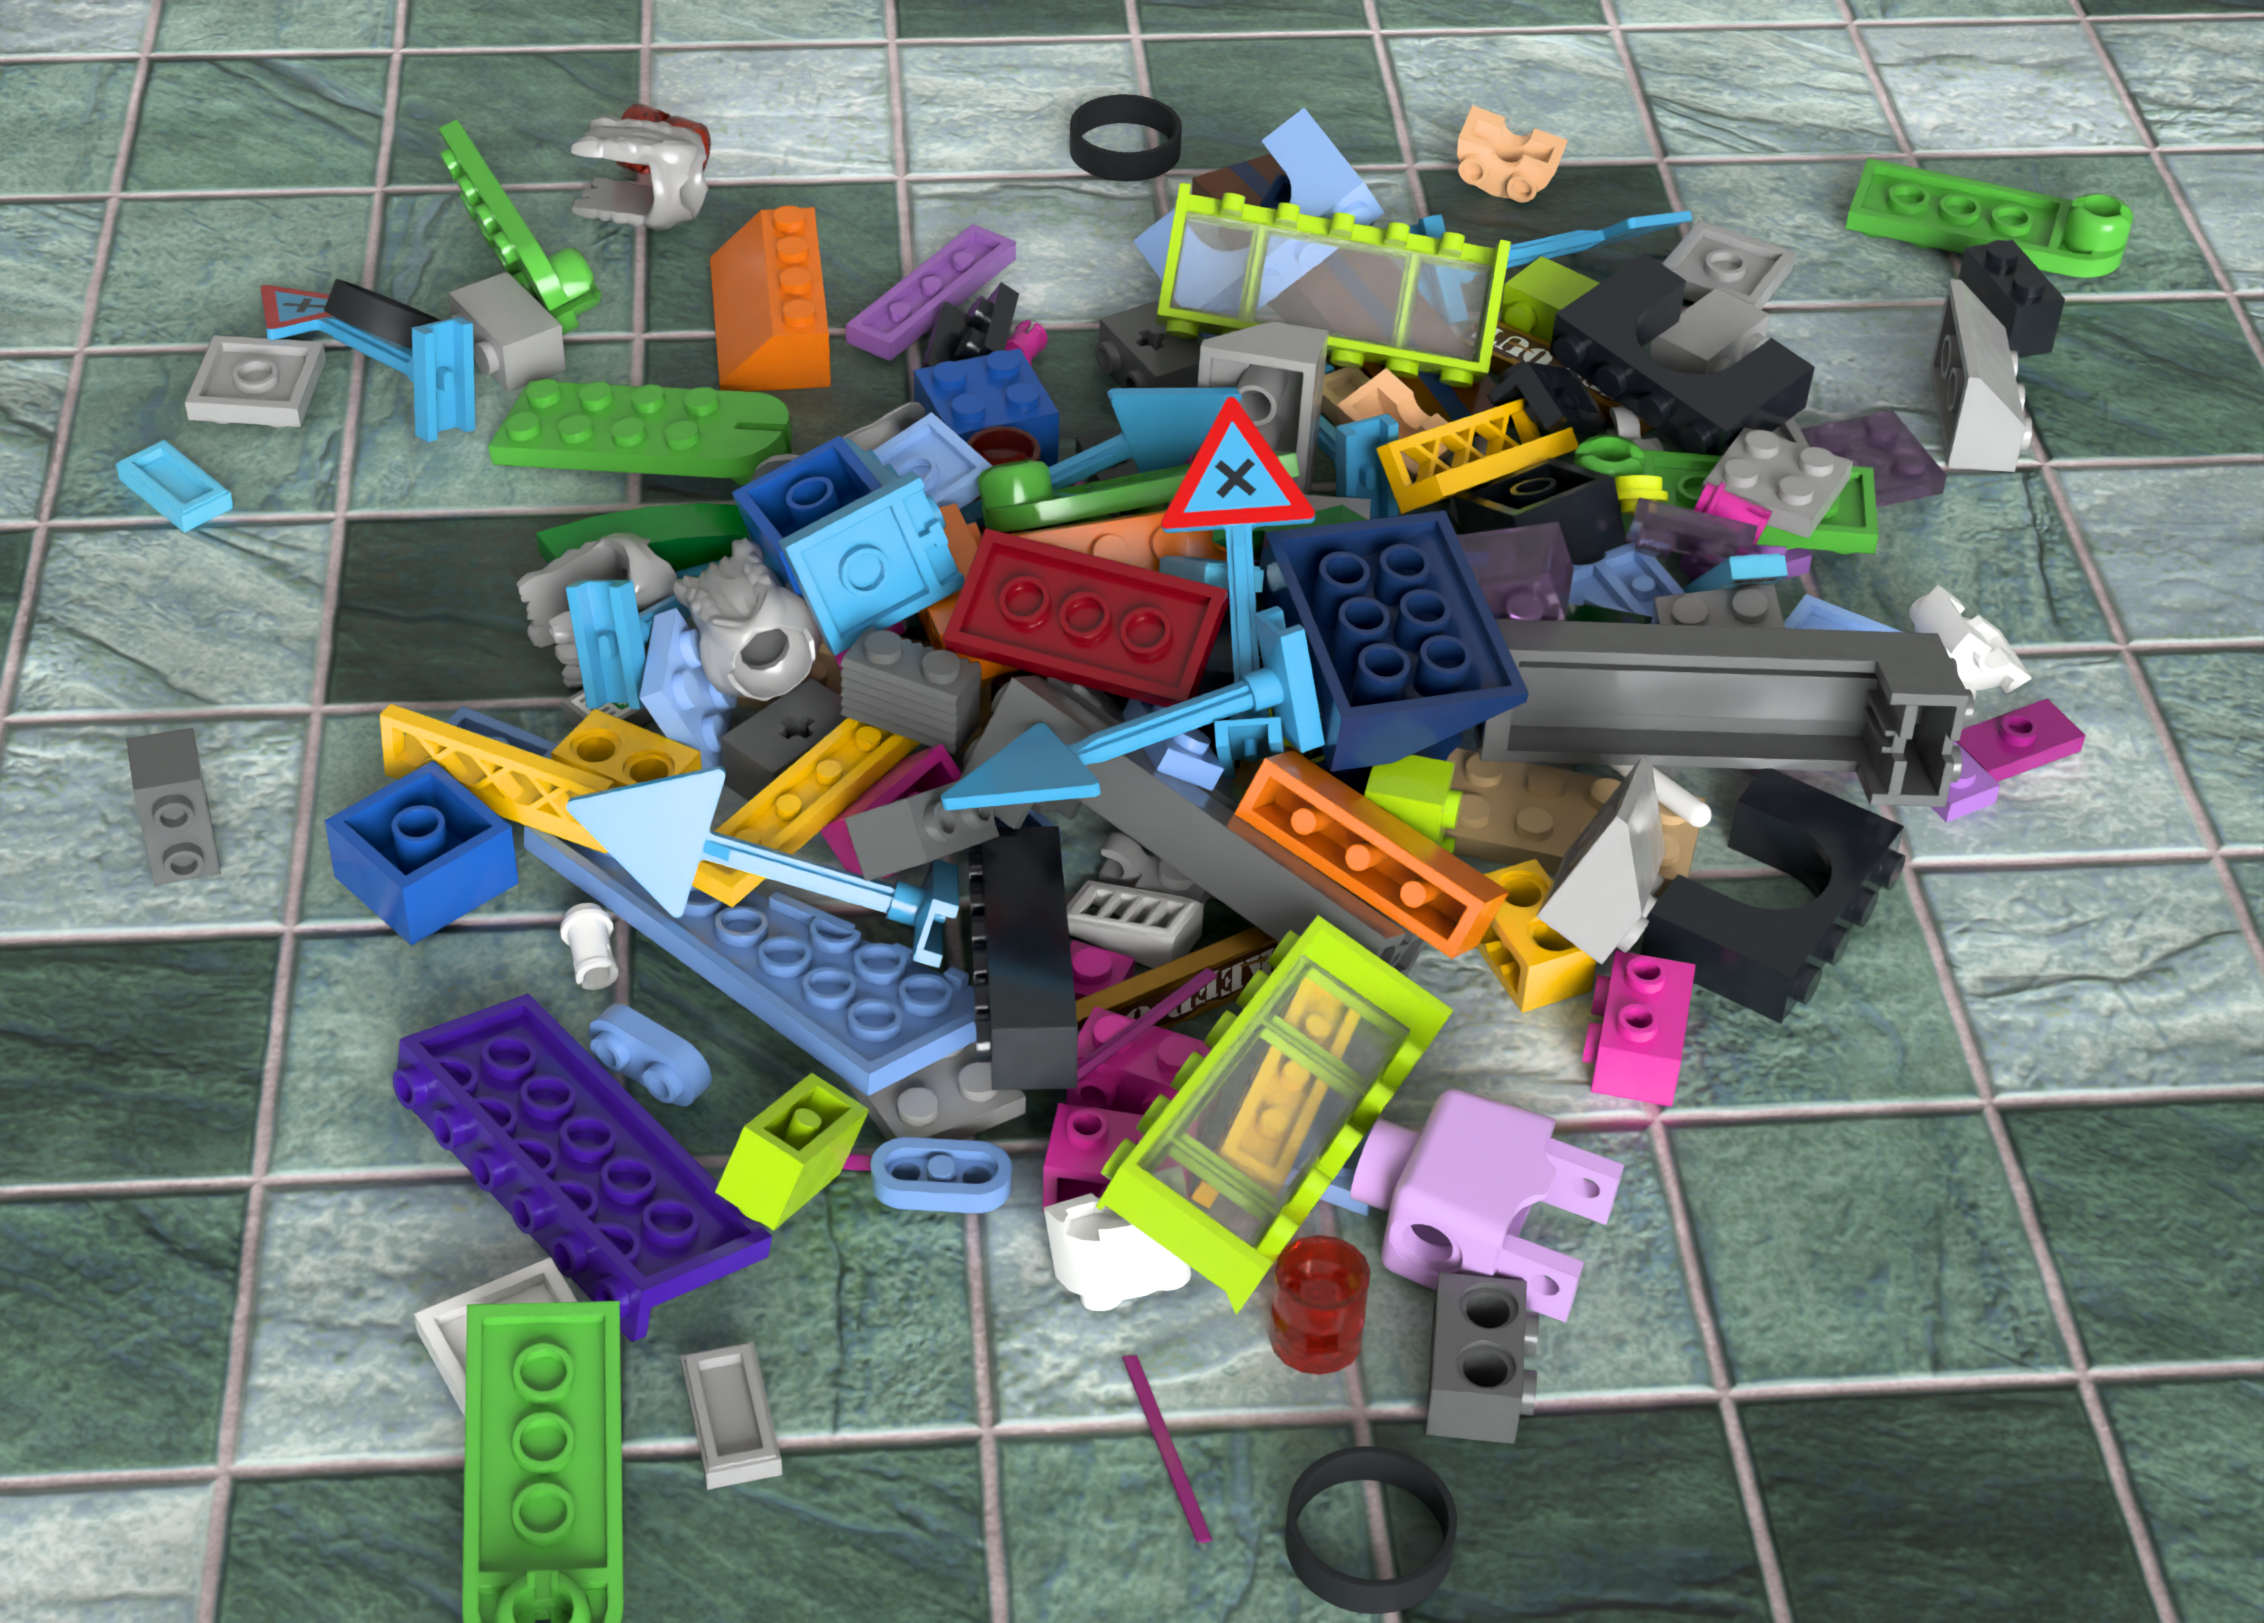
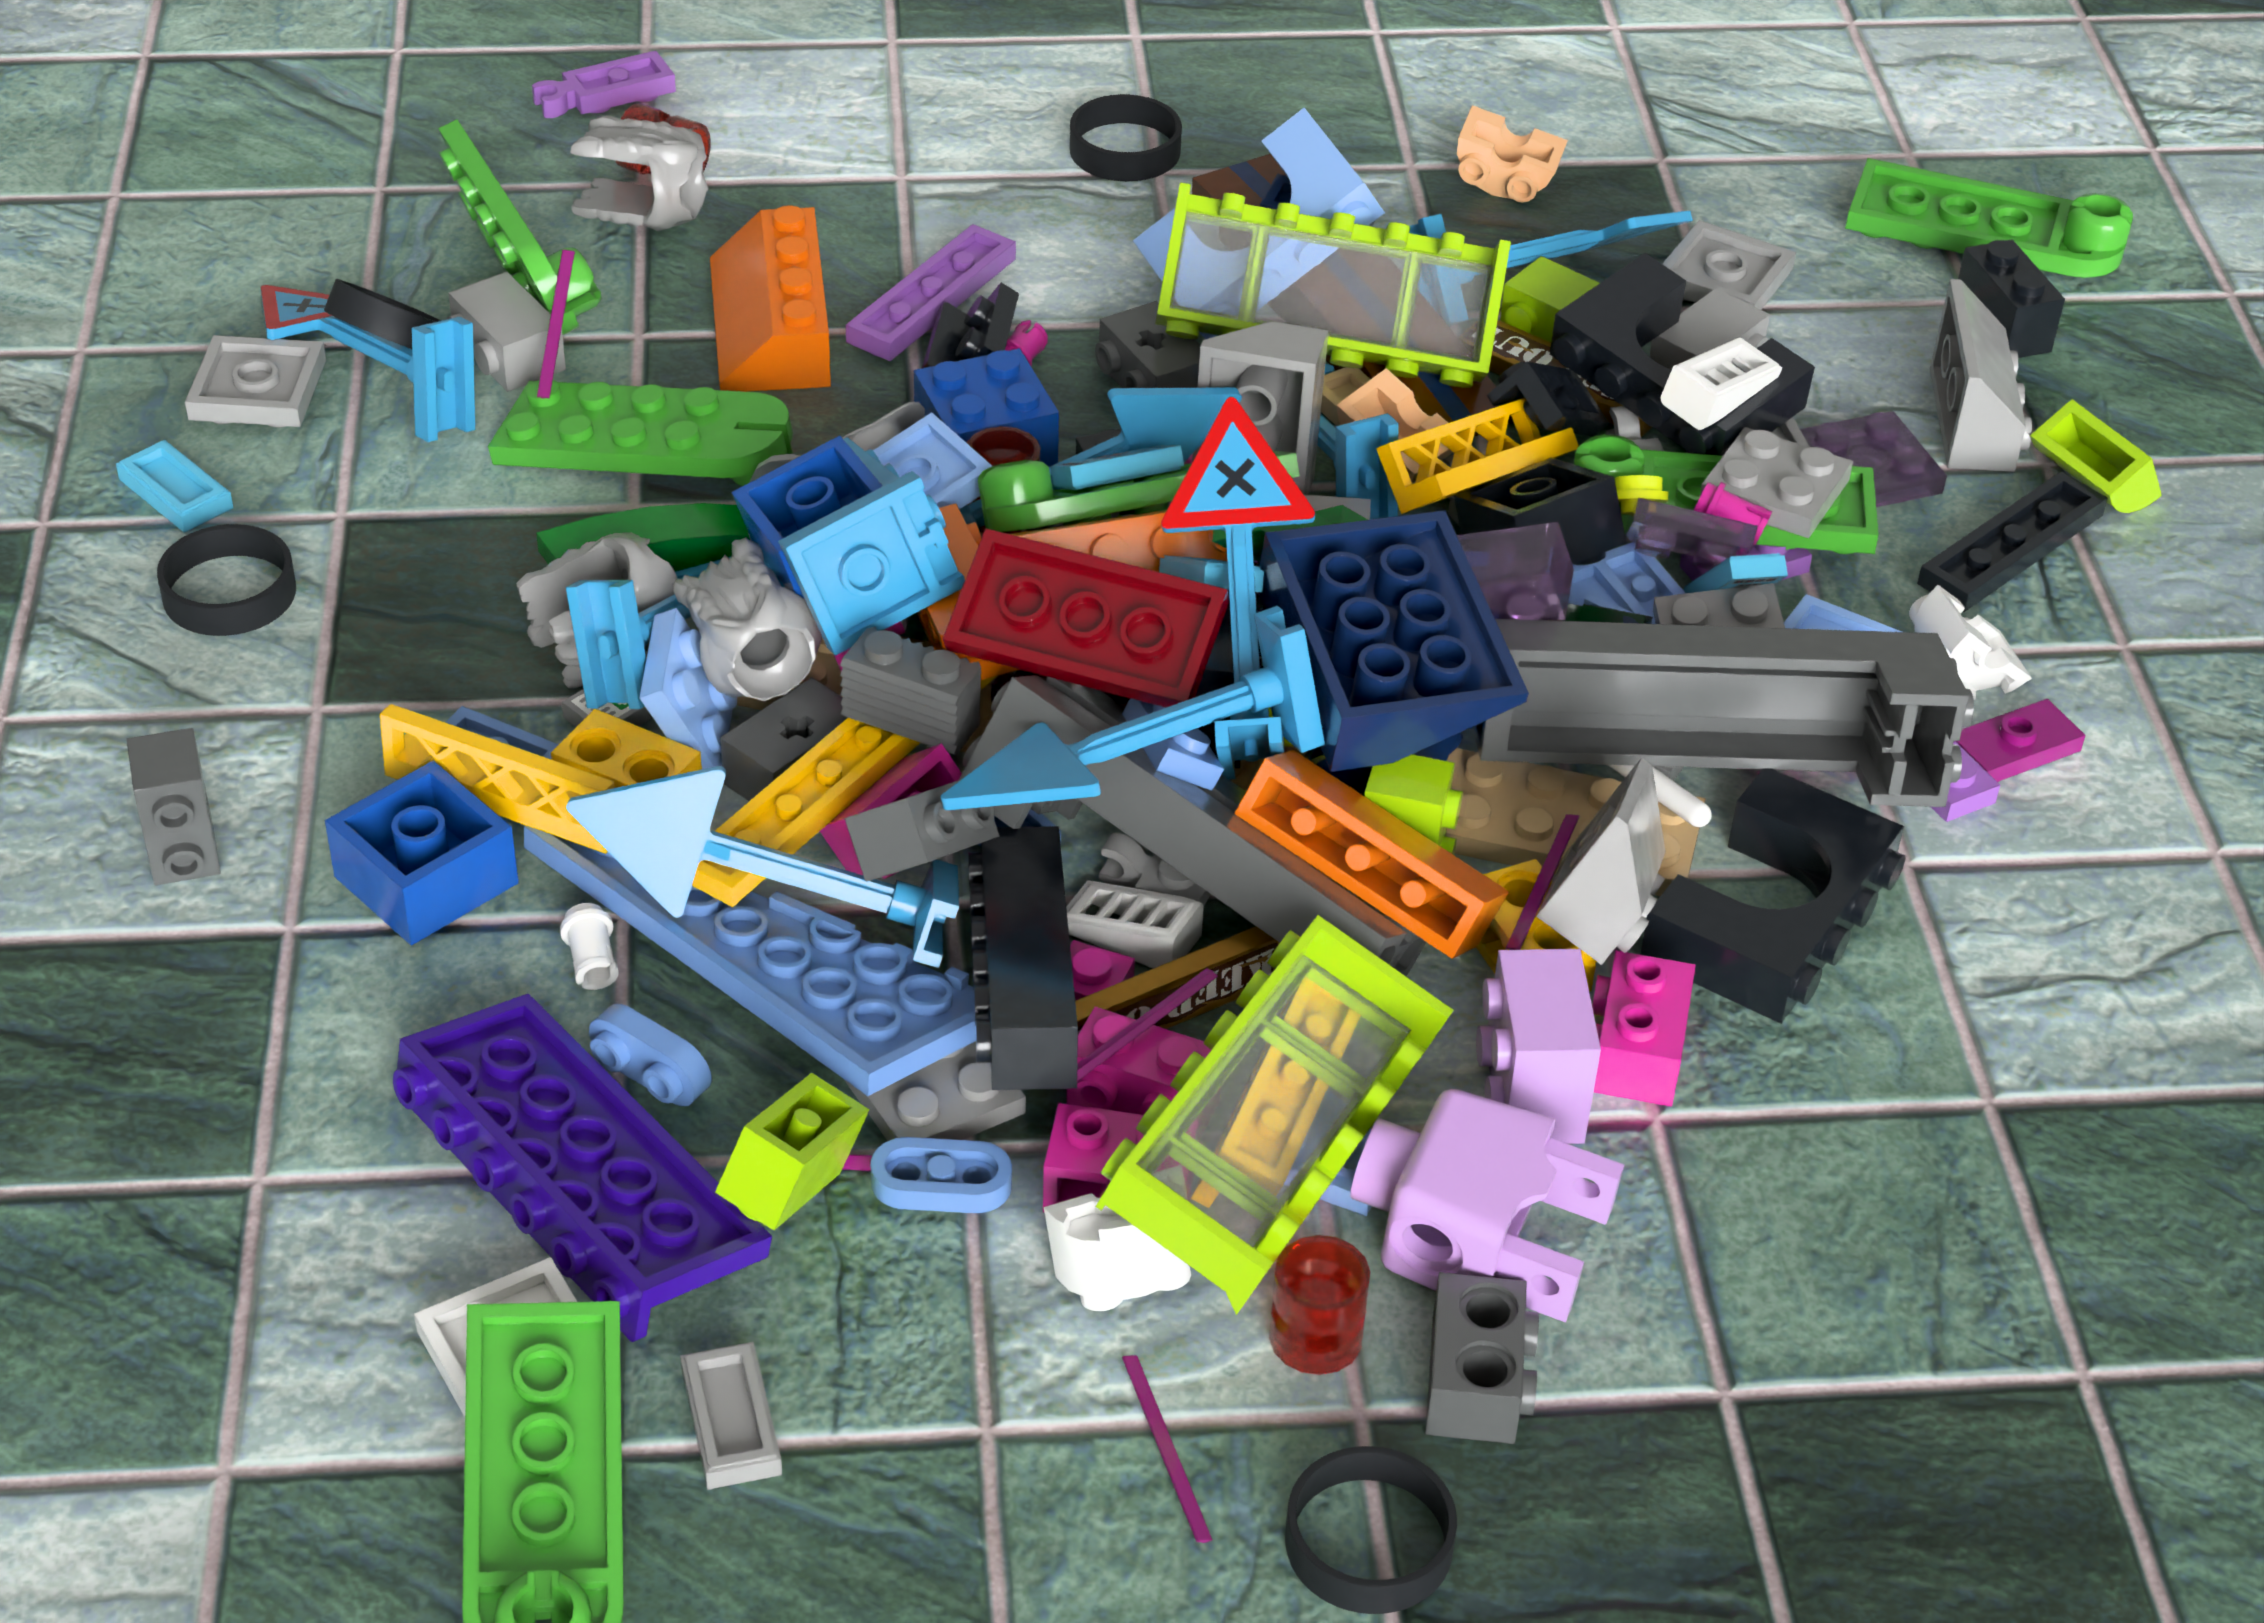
(227, 617): none -> black tyre
(555, 324): none -> magenta piece
(606, 85): none -> medium lavender plate
(1117, 467): none -> medium azure tile
(1541, 1037): none -> lavender brick
(1542, 882): none -> magenta piece
(1711, 386): none -> white slope
(2013, 539): none -> black plate
(2098, 457): none -> lime brick

